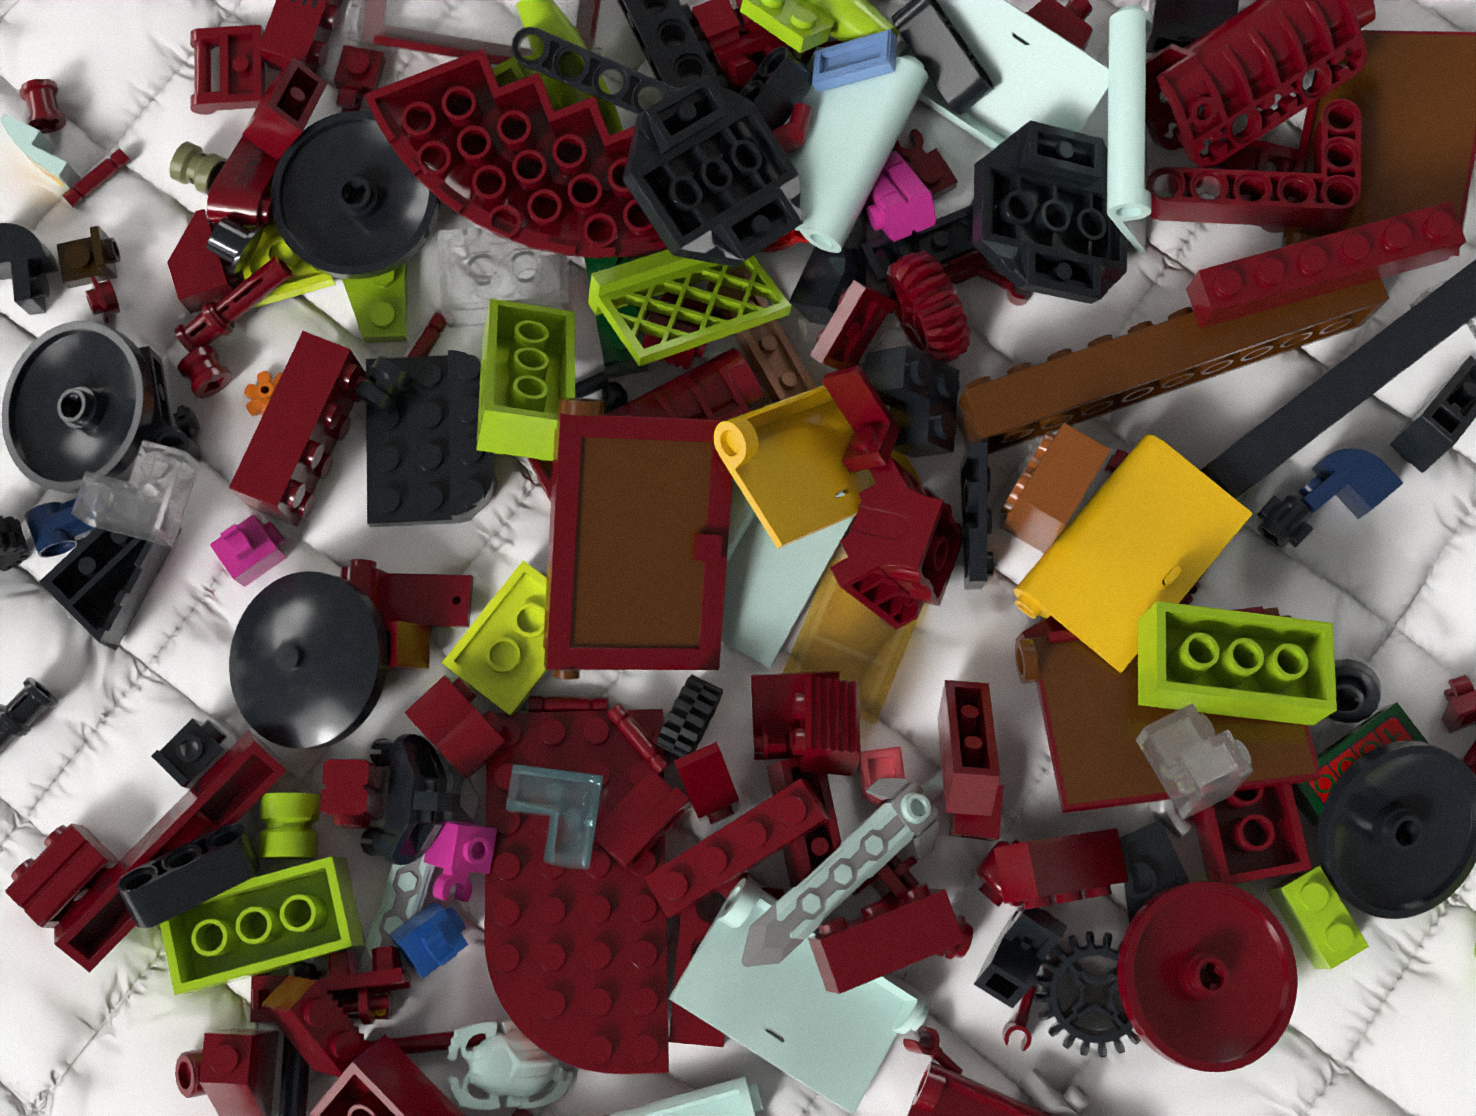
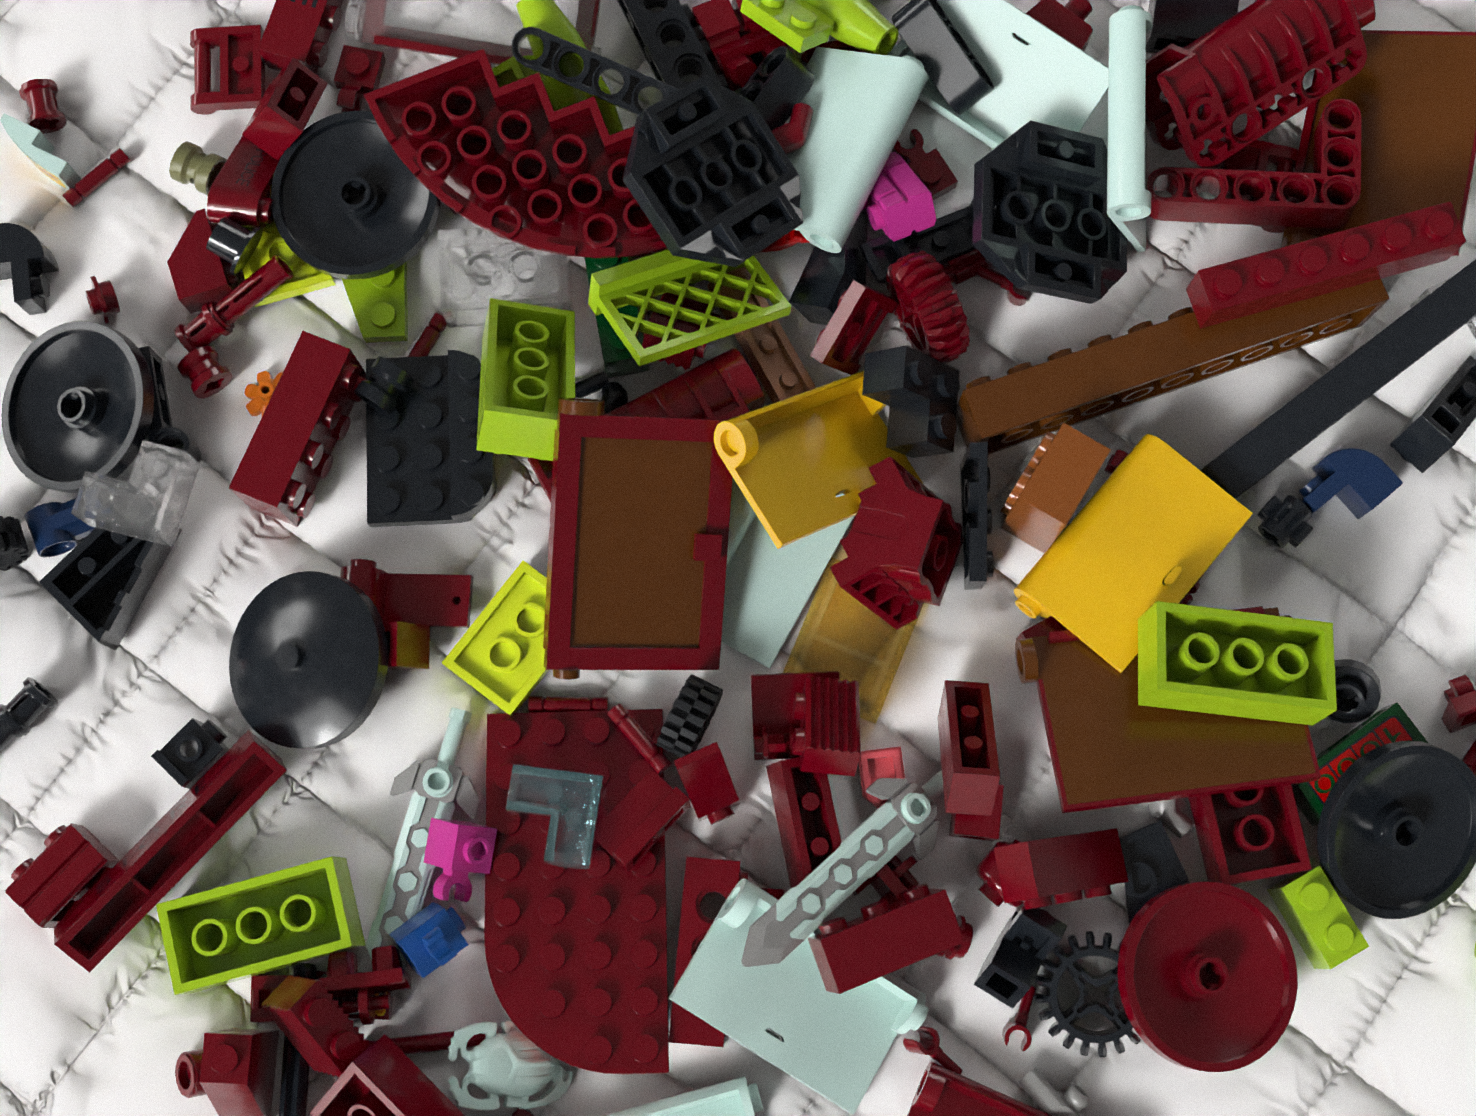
(88, 258): dark brown bracket -> none
(187, 421): black piece -> none
(189, 875): black beam -> none
(249, 549): dark pink brick -> none
(288, 826): lime wheel -> none
(353, 792): dark red brick -> none
(413, 801): black connector -> none
(458, 726): dark red brick -> none
(737, 848): dark red brick -> none
(854, 61): medium blue tile -> none
(868, 416): dark red bracket -> none
(1194, 761): clear brick -> none

